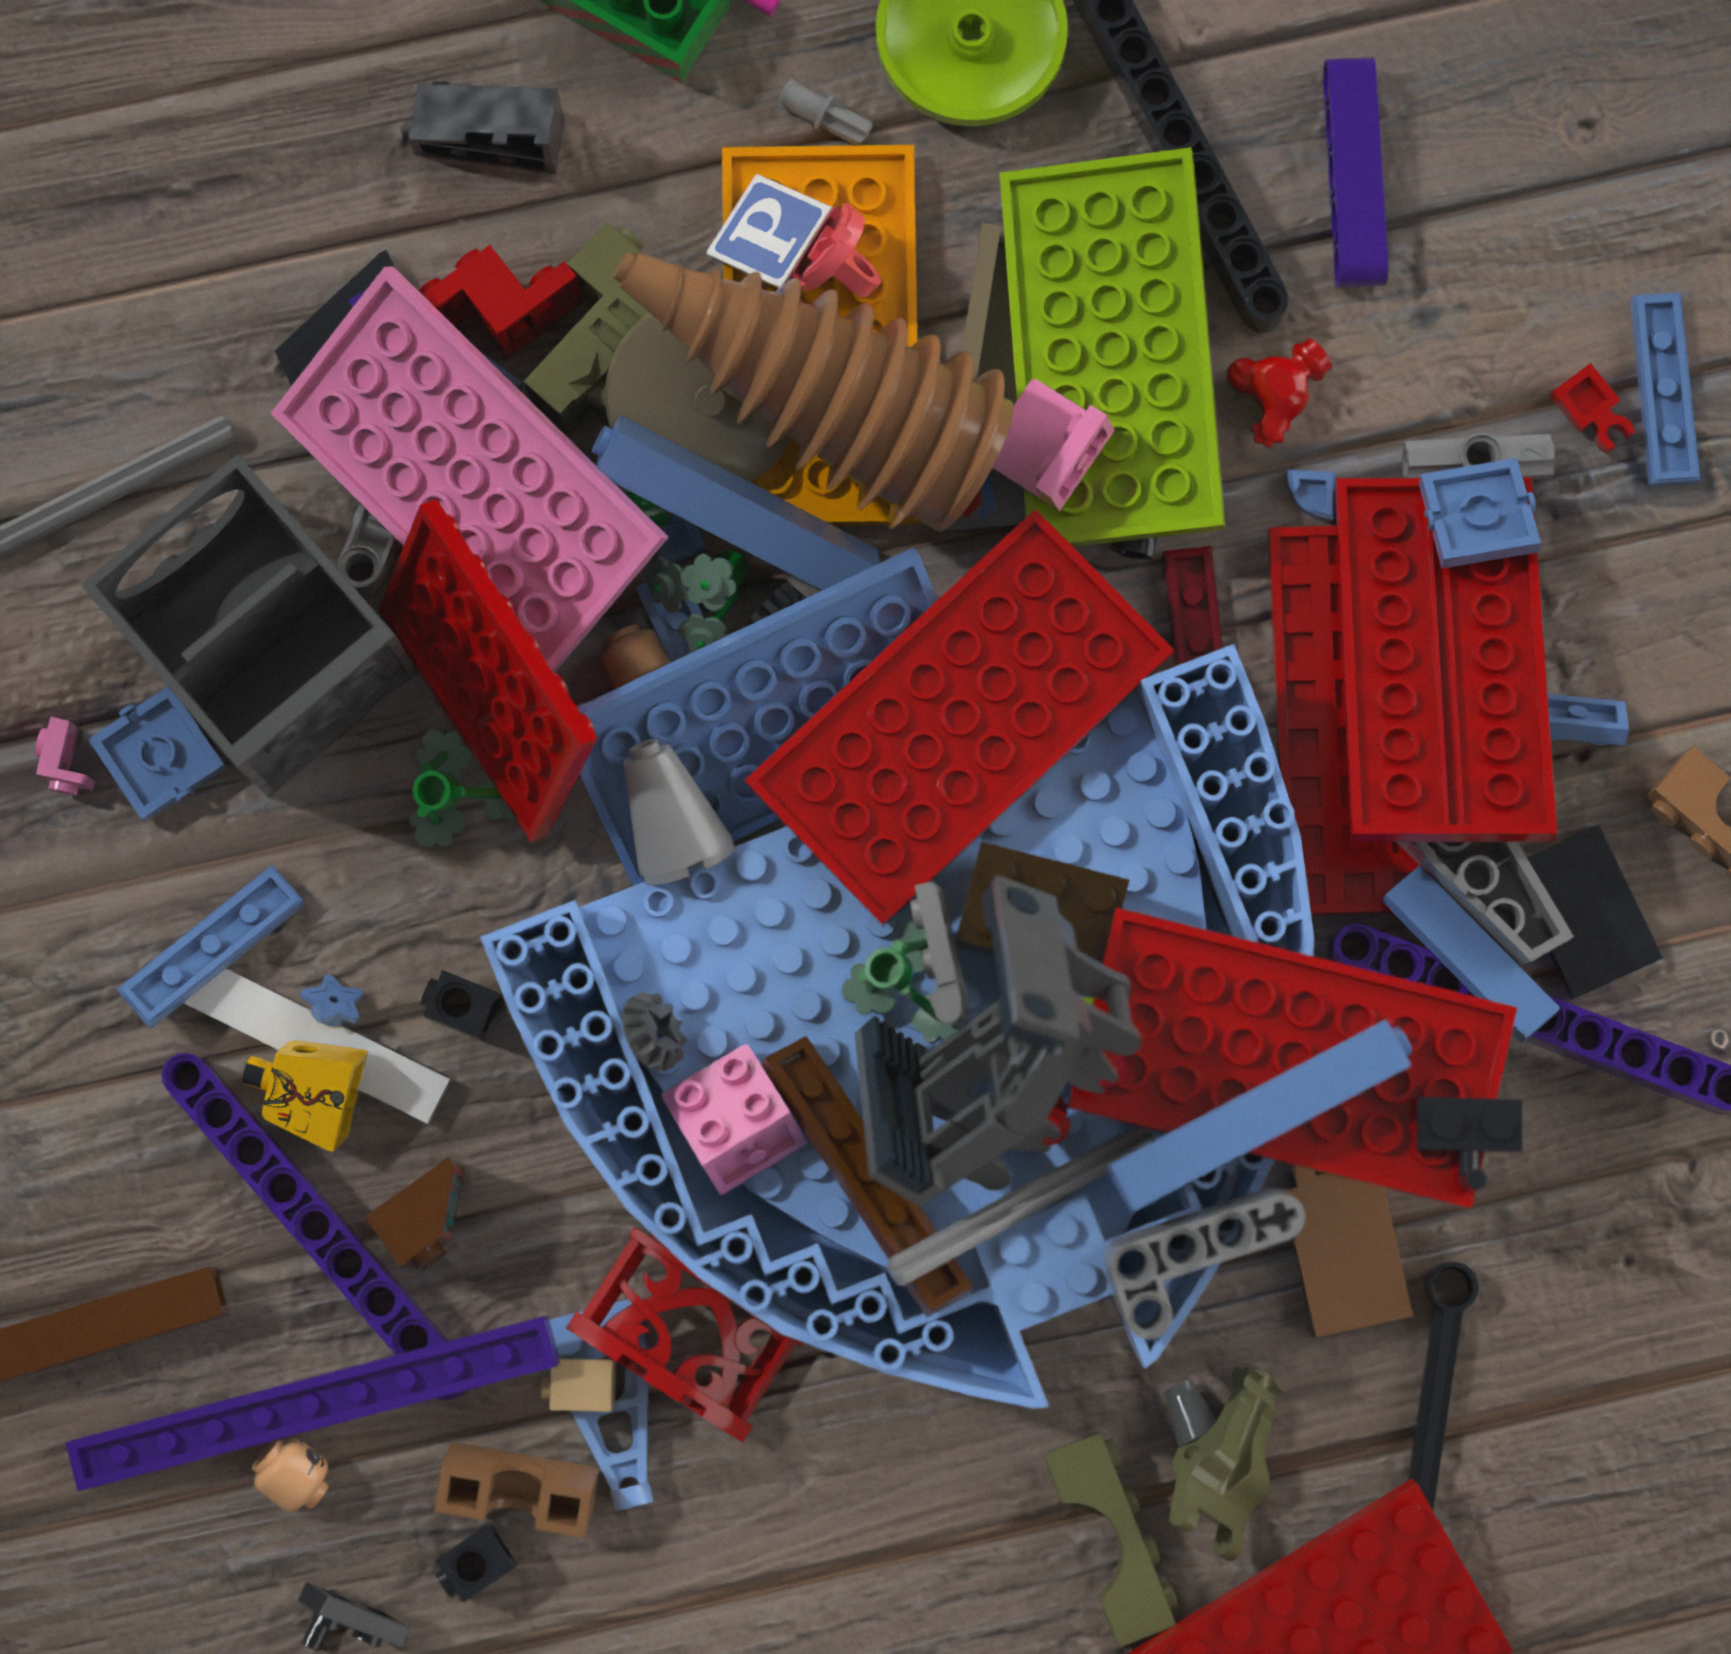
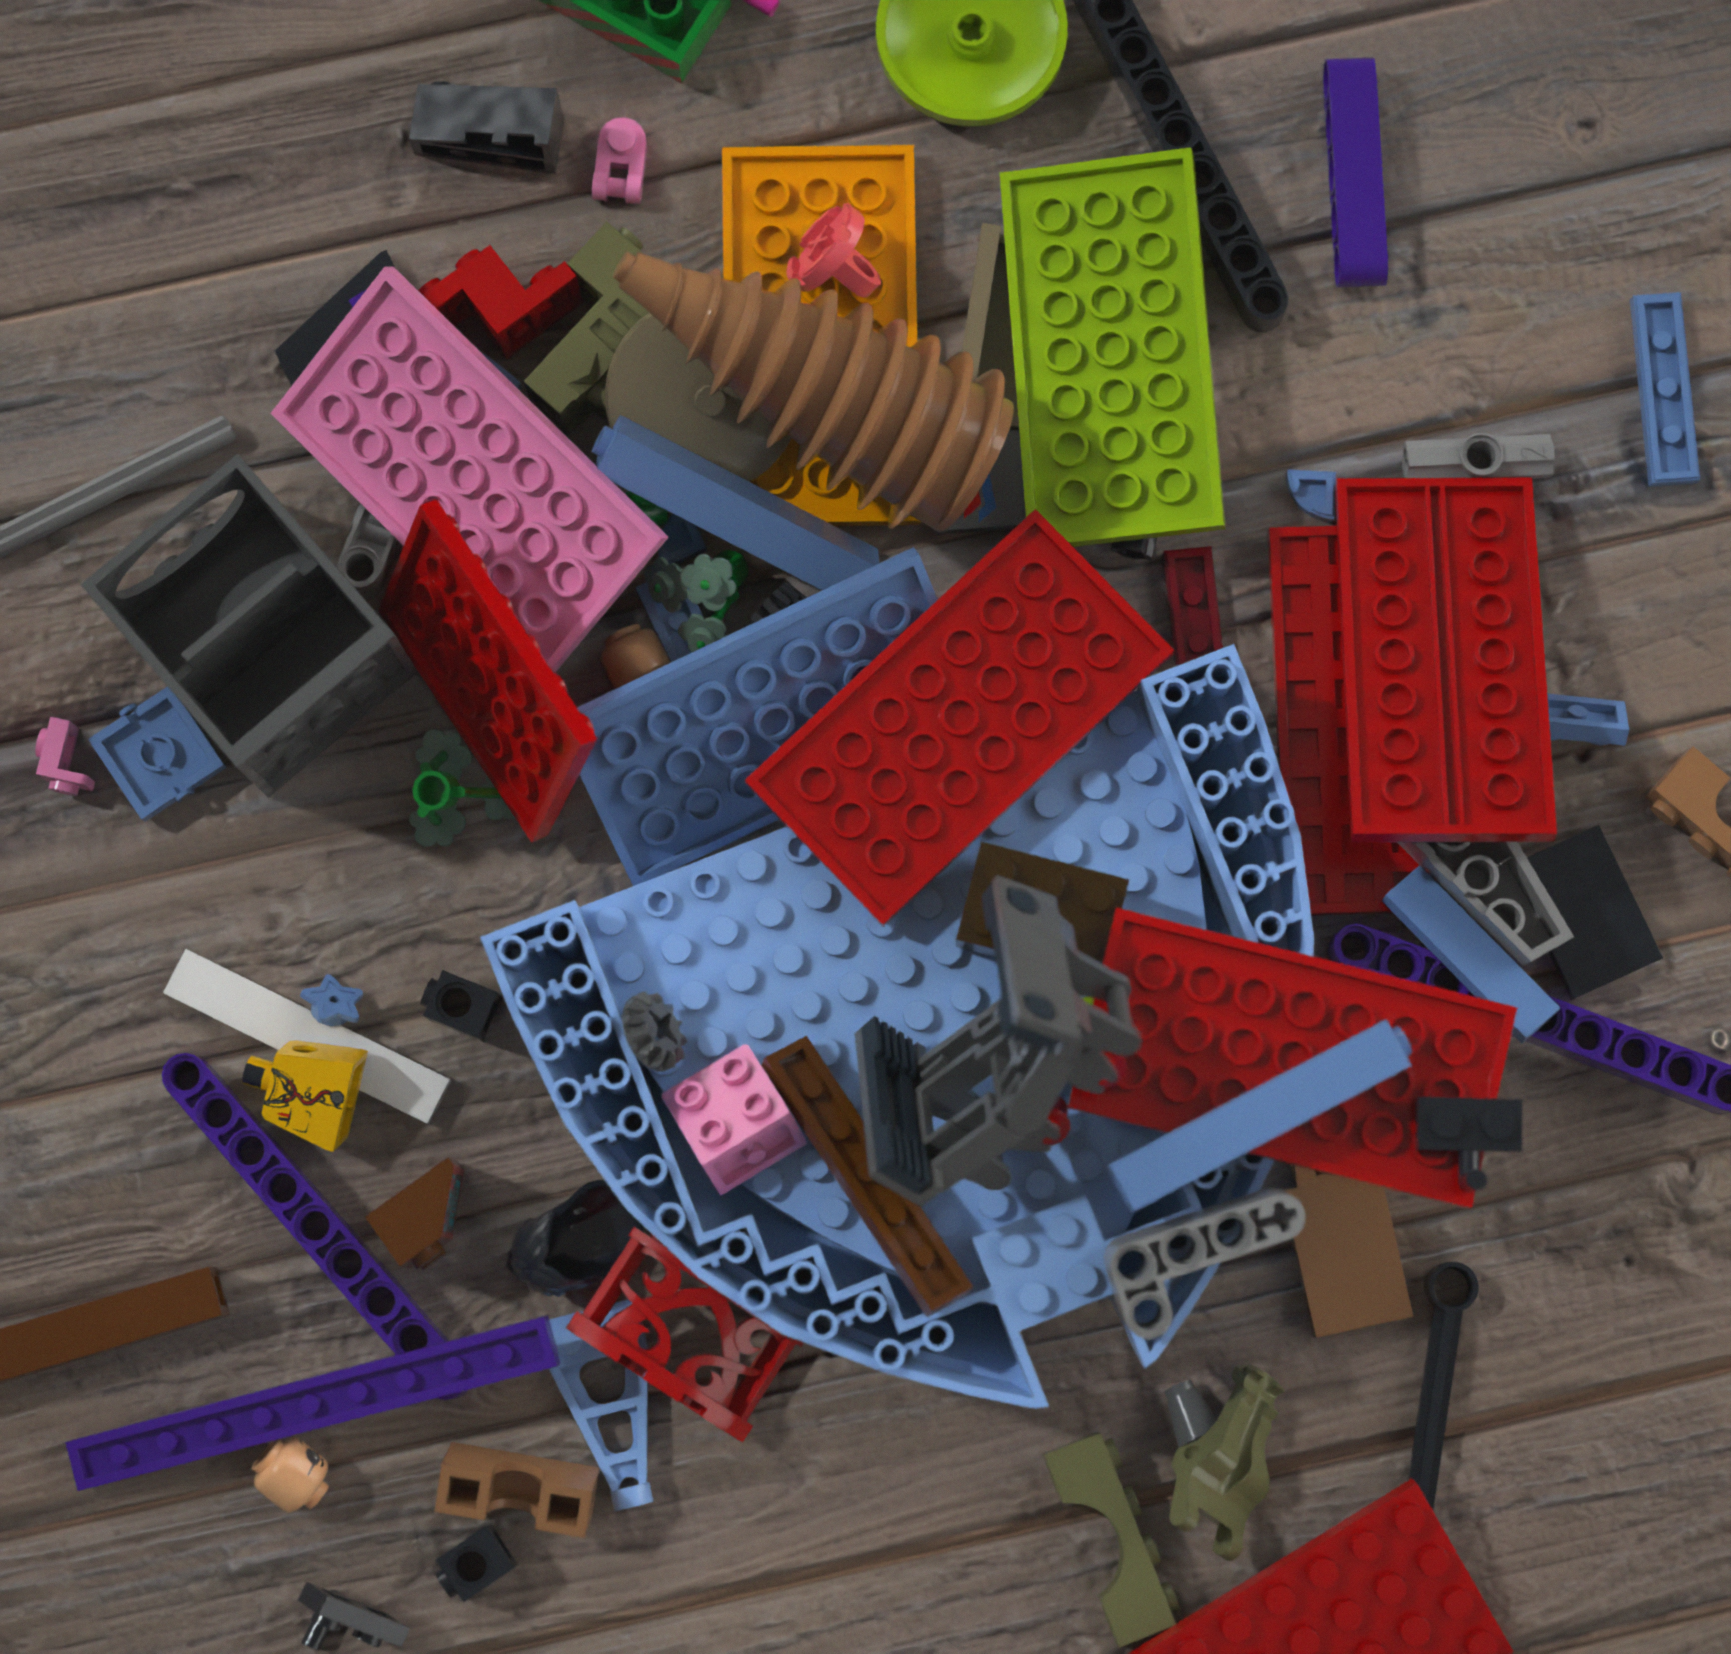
(210, 947): medium blue tile -> none
(572, 1241): none -> black hair
(580, 1385): tan brick -> none
(620, 147): none -> bright pink plate
(670, 816): light grey cone -> none
(769, 231): piece -> none
(824, 113): light grey axle -> none
(891, 972): plant -> none
(941, 957): light grey hinge -> none
(1015, 1206): light grey axle -> none
(1051, 443): bright pink bracket -> none
(1279, 387): red animal -> none
(1479, 513): medium blue plate -> none
(1588, 402): red plate -> none

